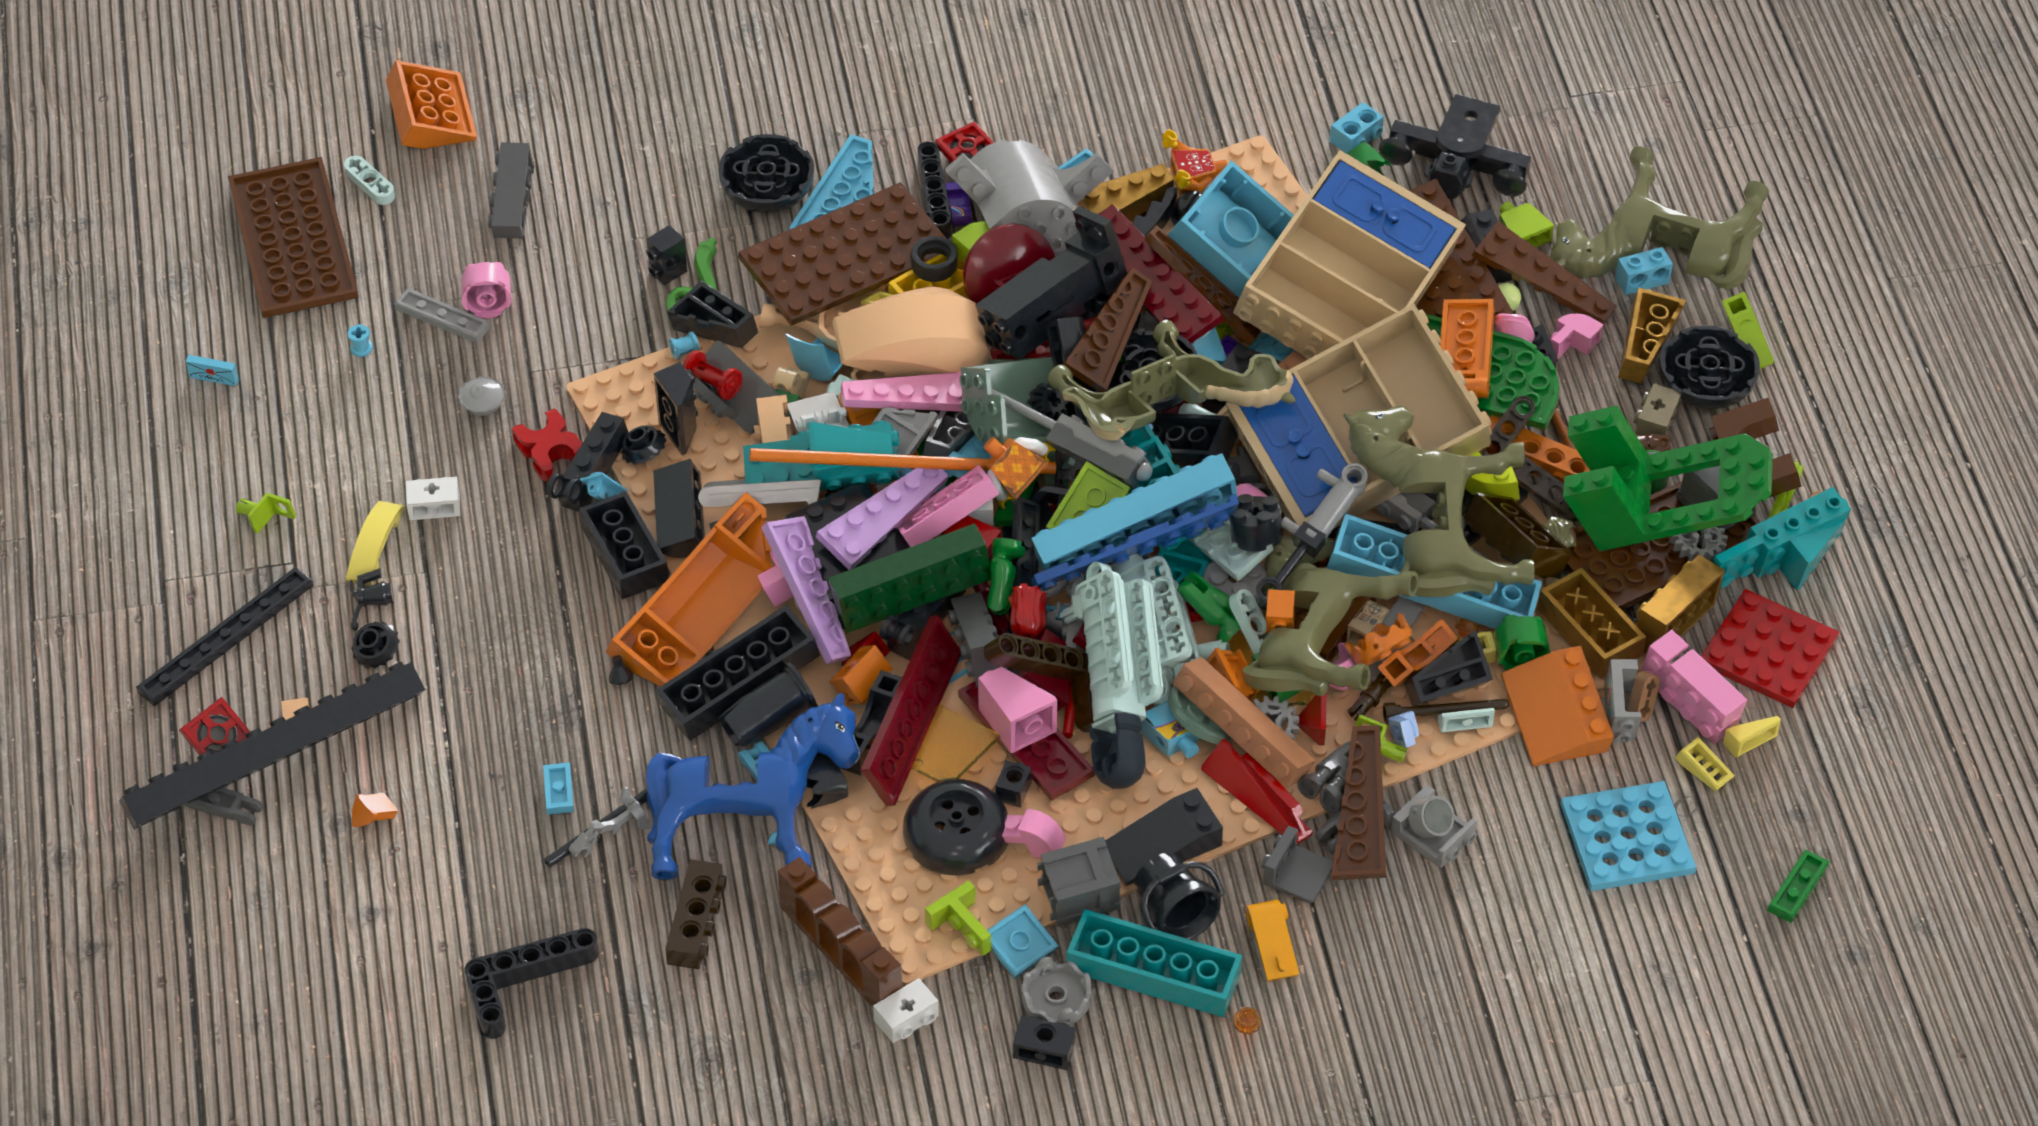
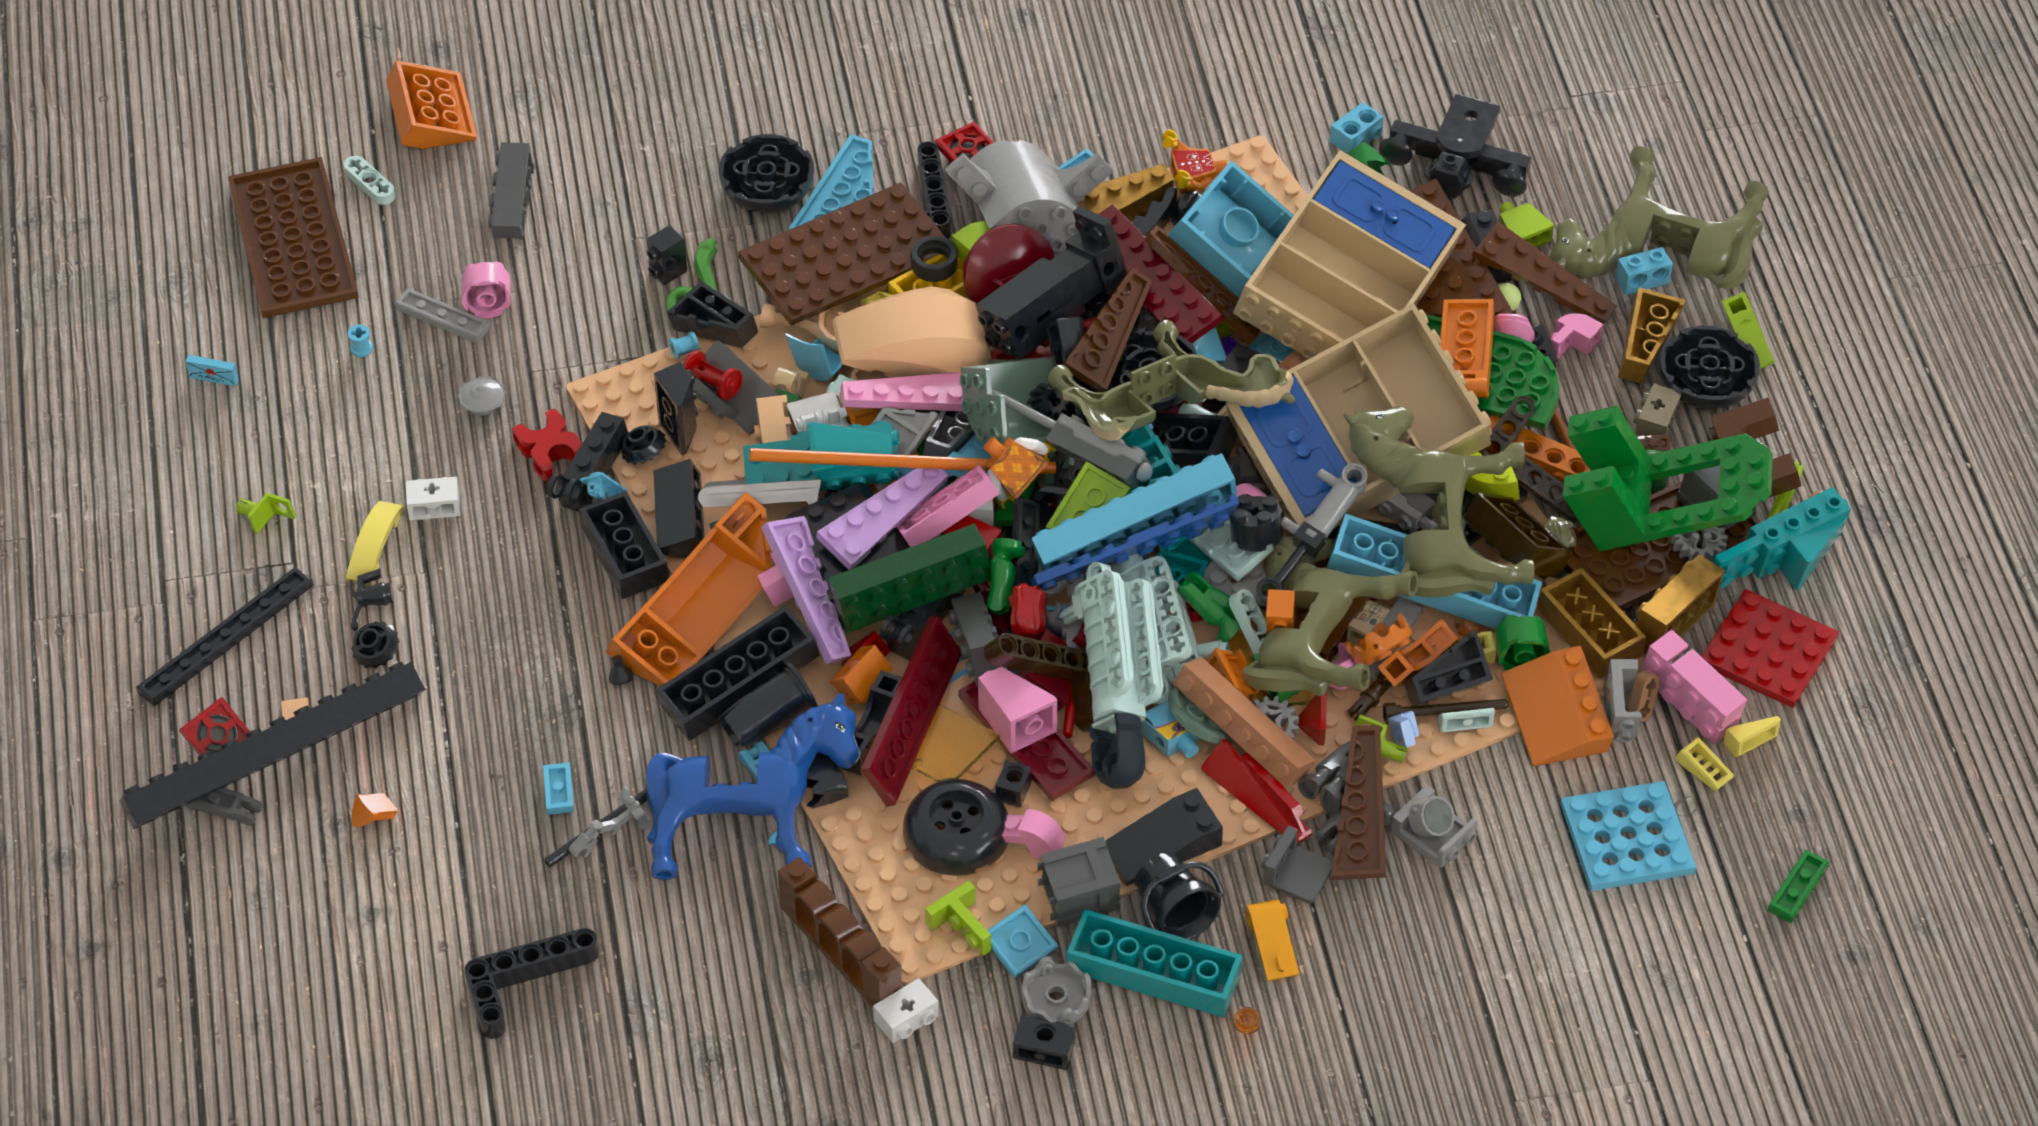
(690, 951): dark brown brick -> none
(958, 204): dark purple leg -> none

